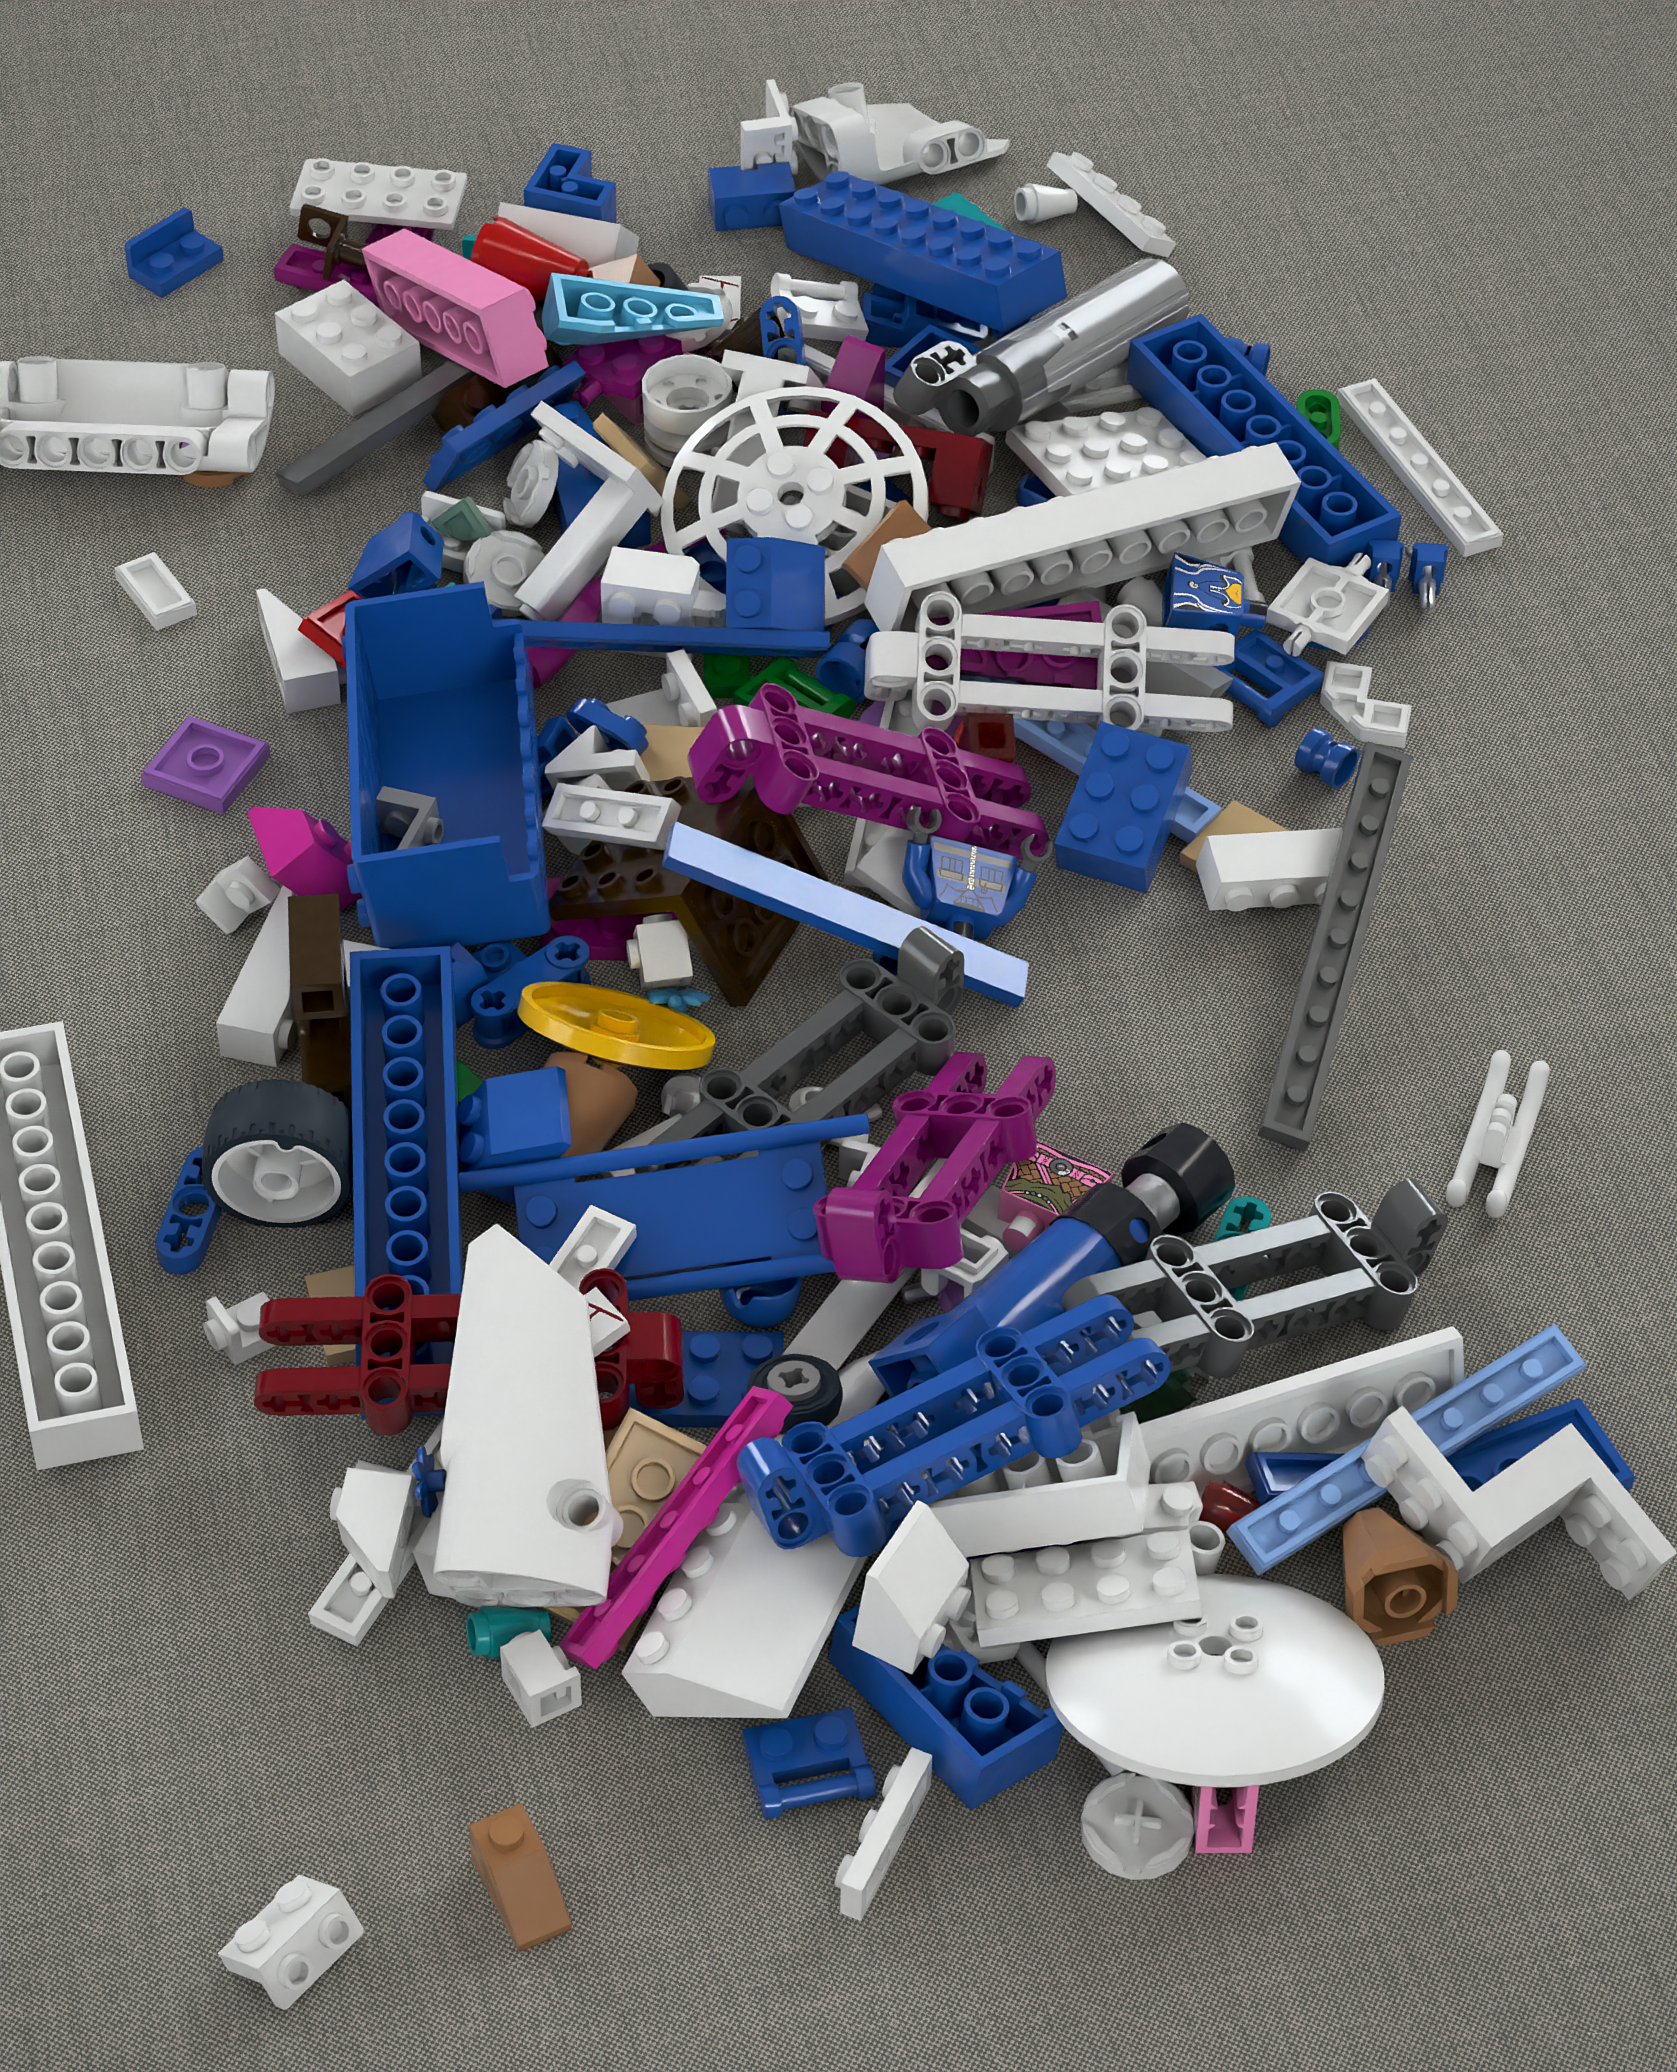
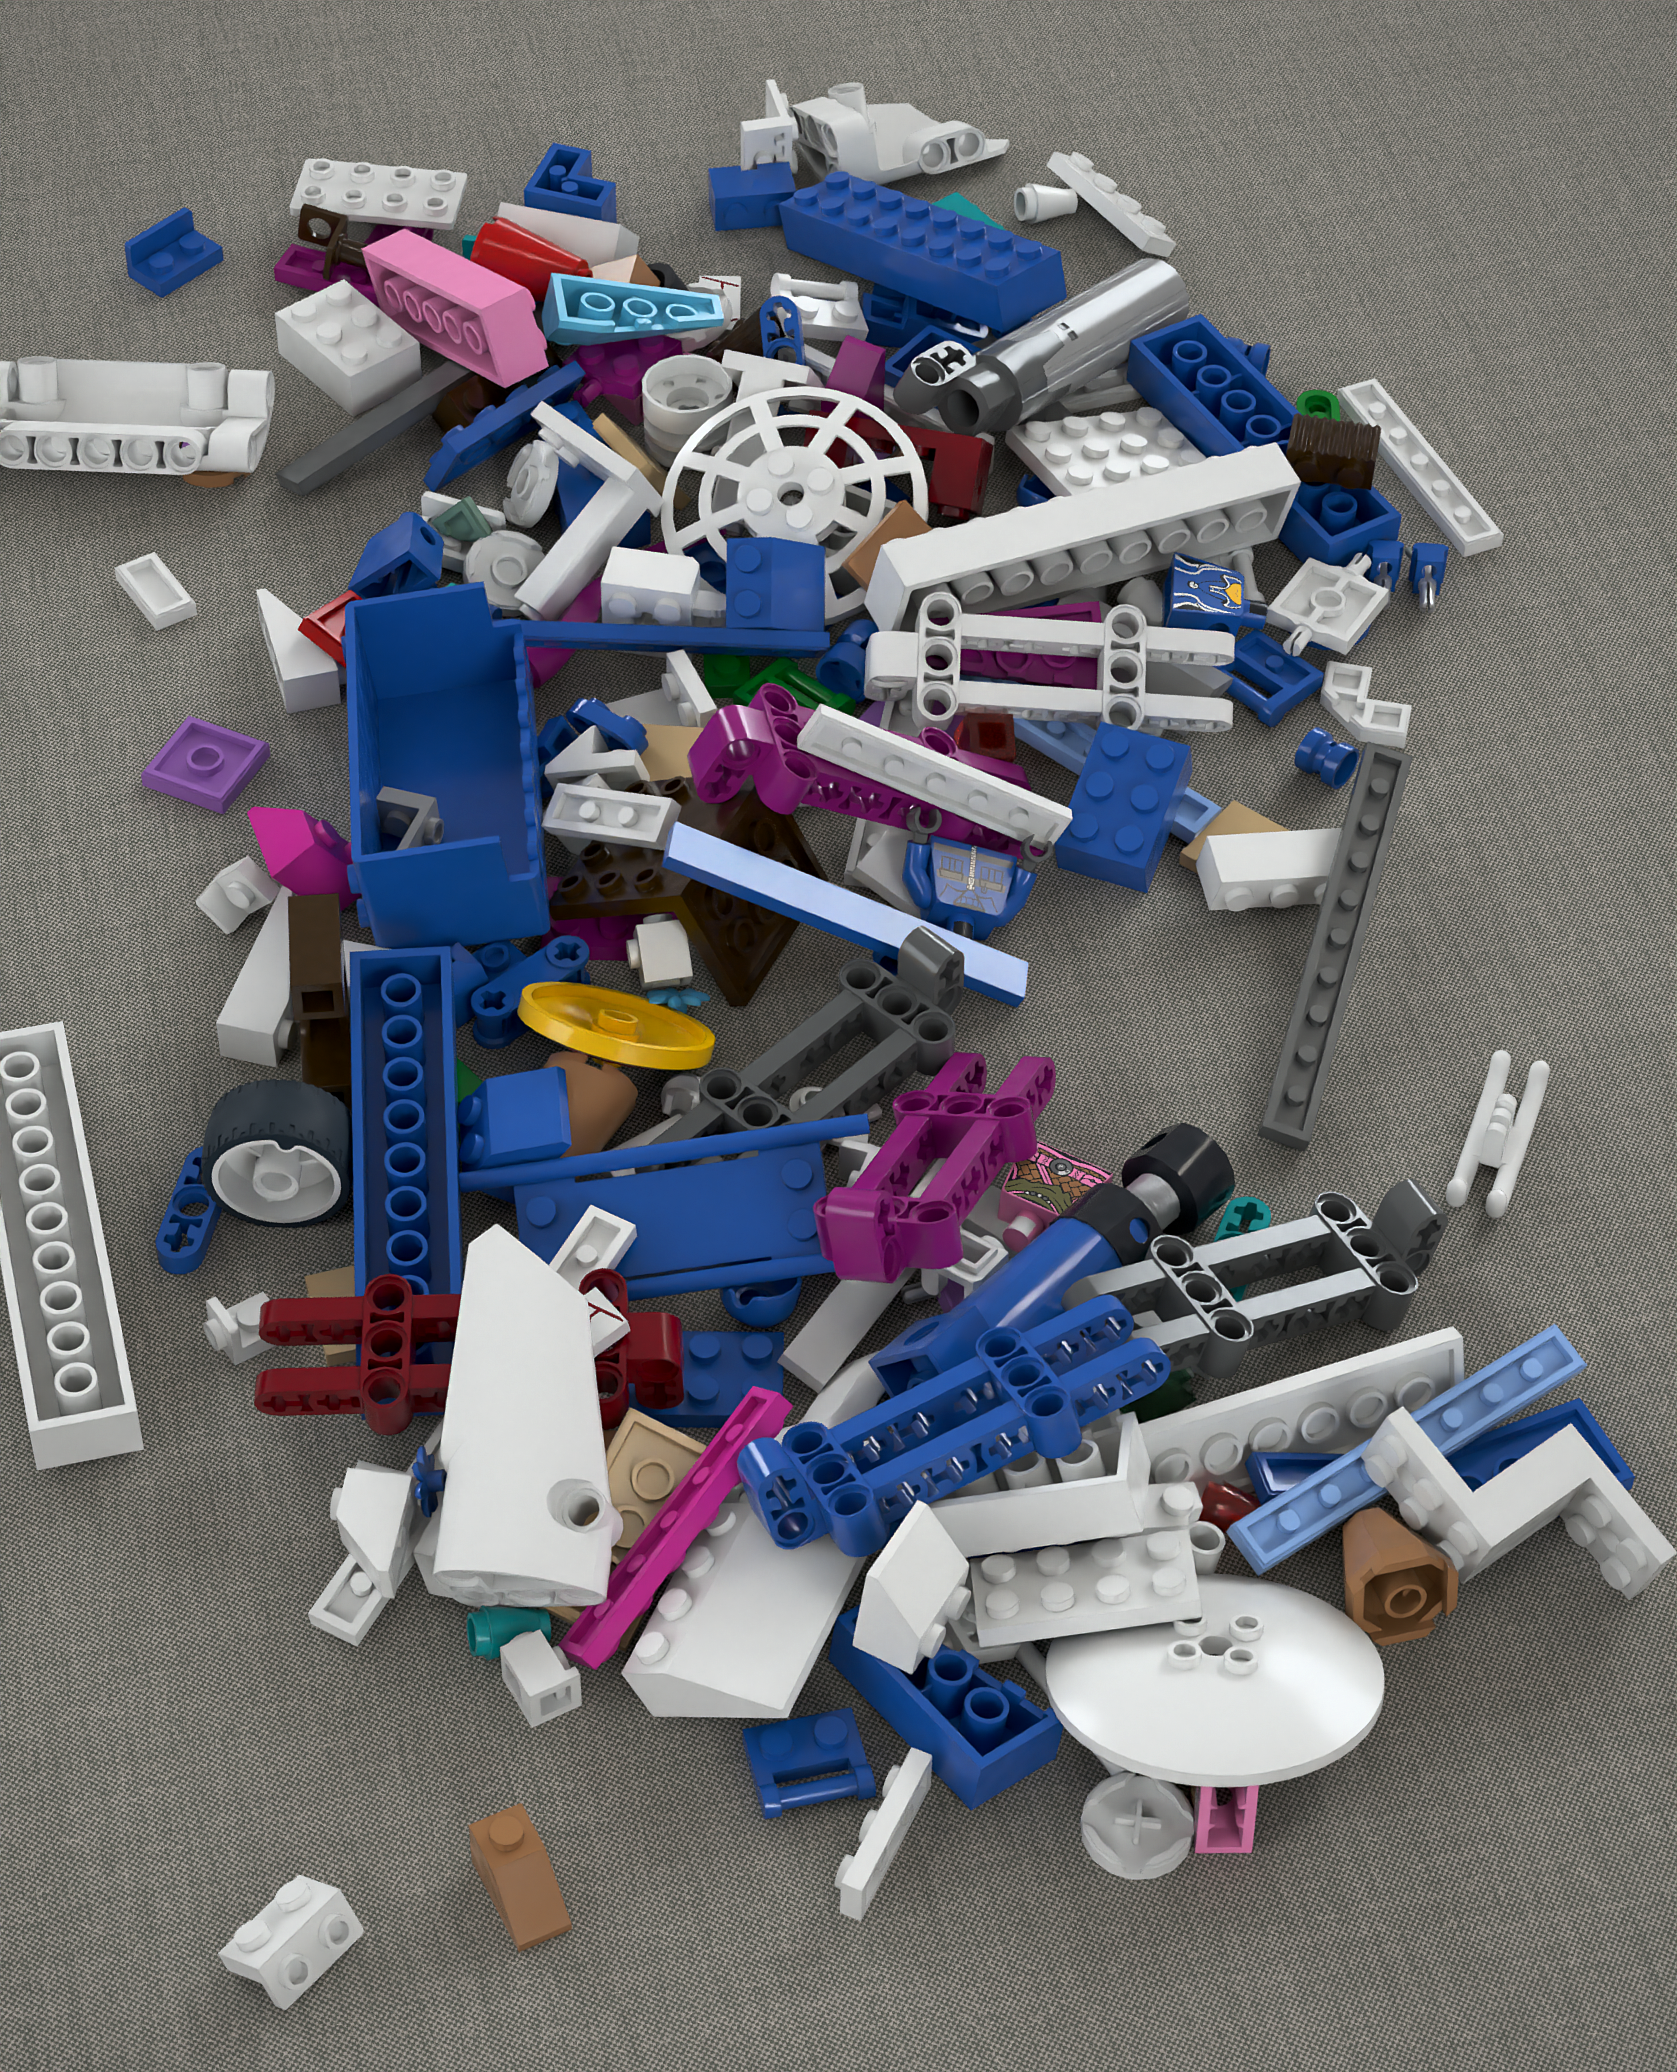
(806, 1383): black wheel -> none
(932, 777): none -> white tile
(1333, 451): none -> dark brown brick

